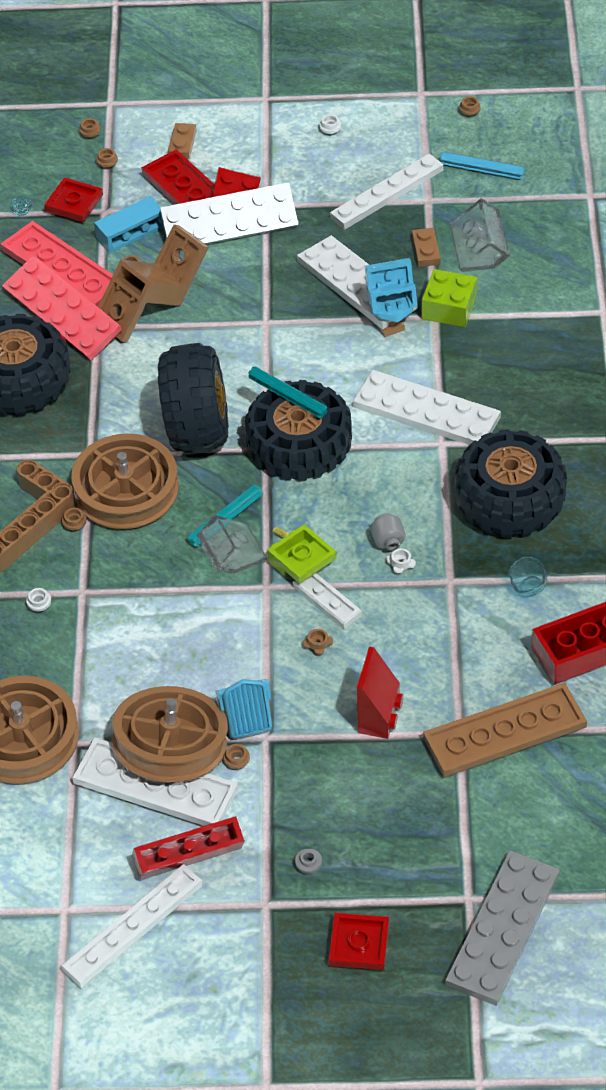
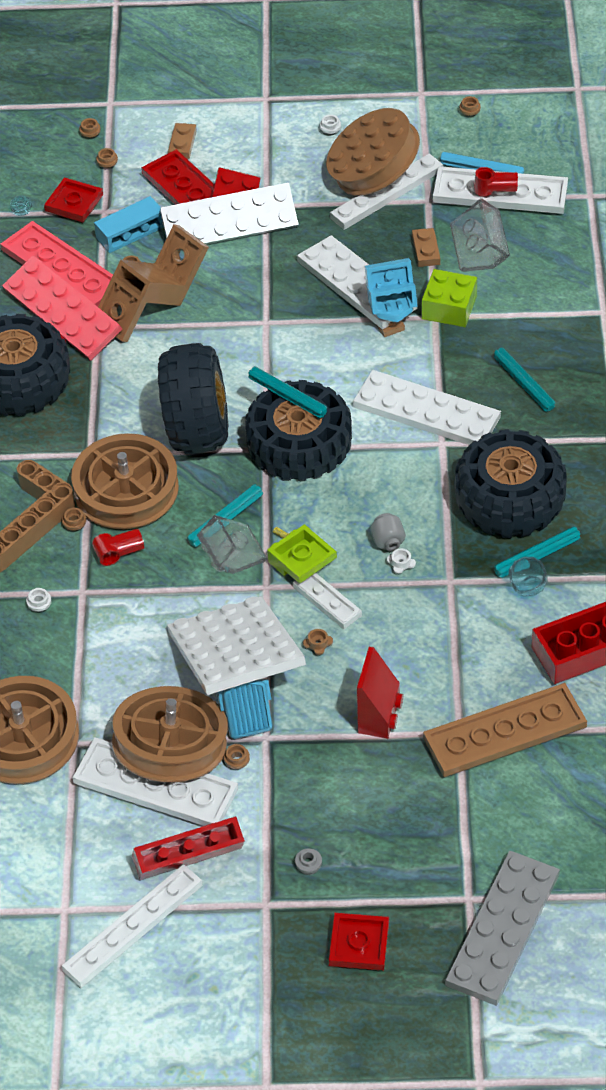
(110, 547): none -> red piece
(235, 645): none -> white plate
(373, 151): none -> medium nougat wheel
(488, 181): none -> red piece
(524, 379): none -> teal axle
(533, 193): none -> white plate
(540, 550): none -> teal axle

